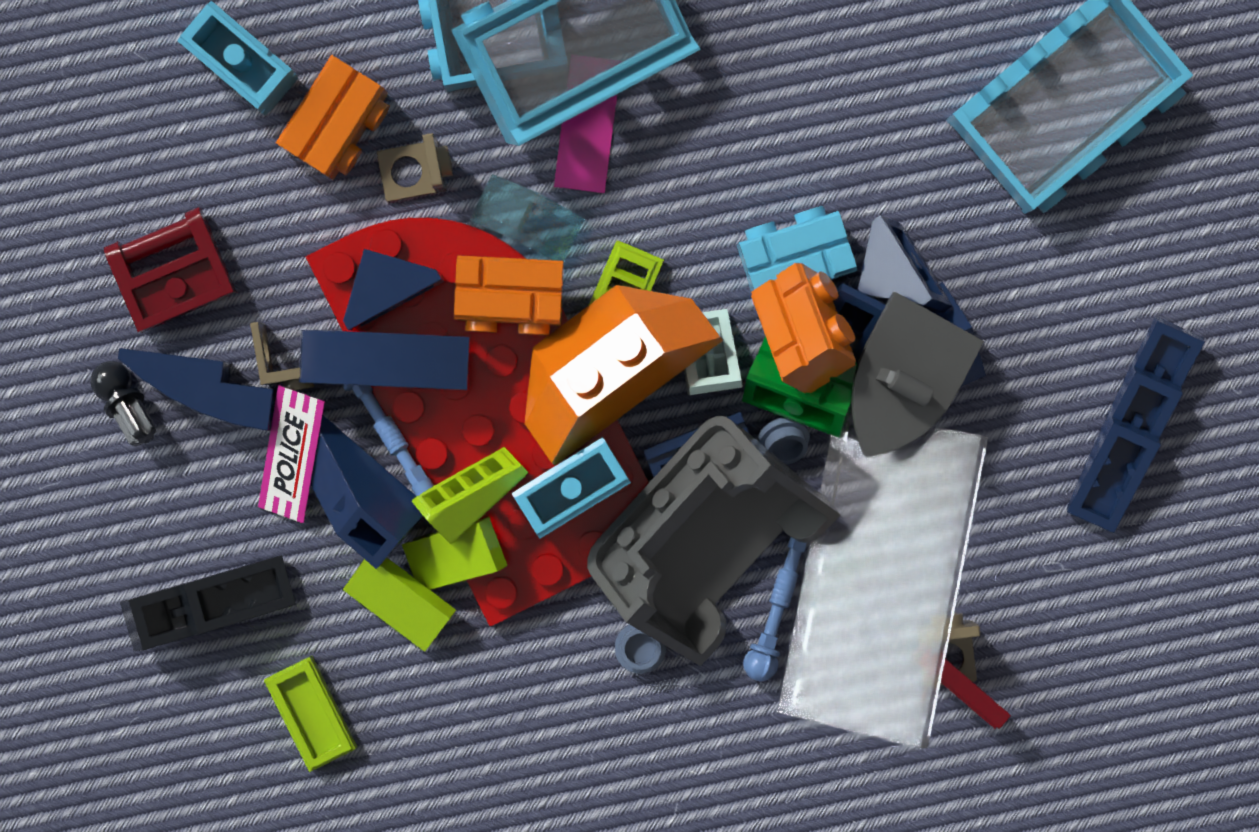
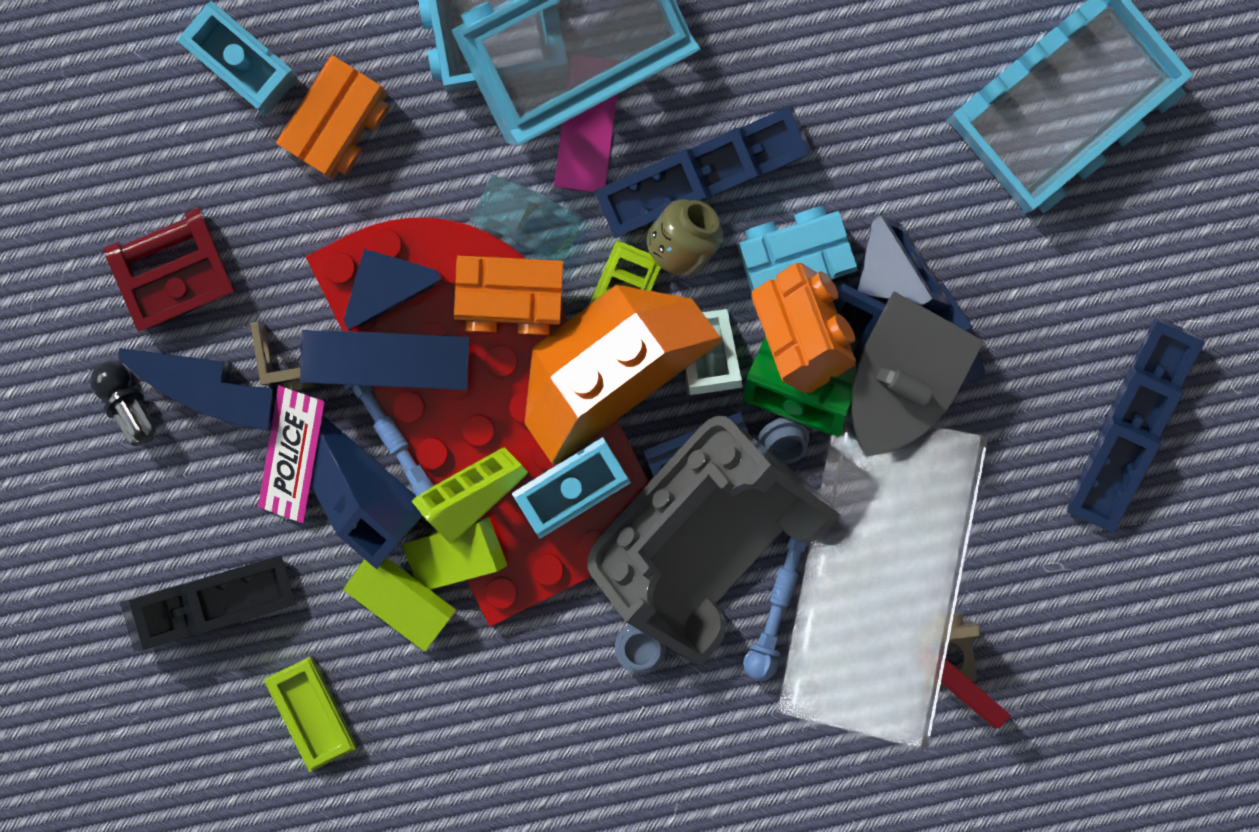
(434, 163): dark tan bracket -> none
(685, 237): none -> olive head
(704, 170): none -> dark blue slope

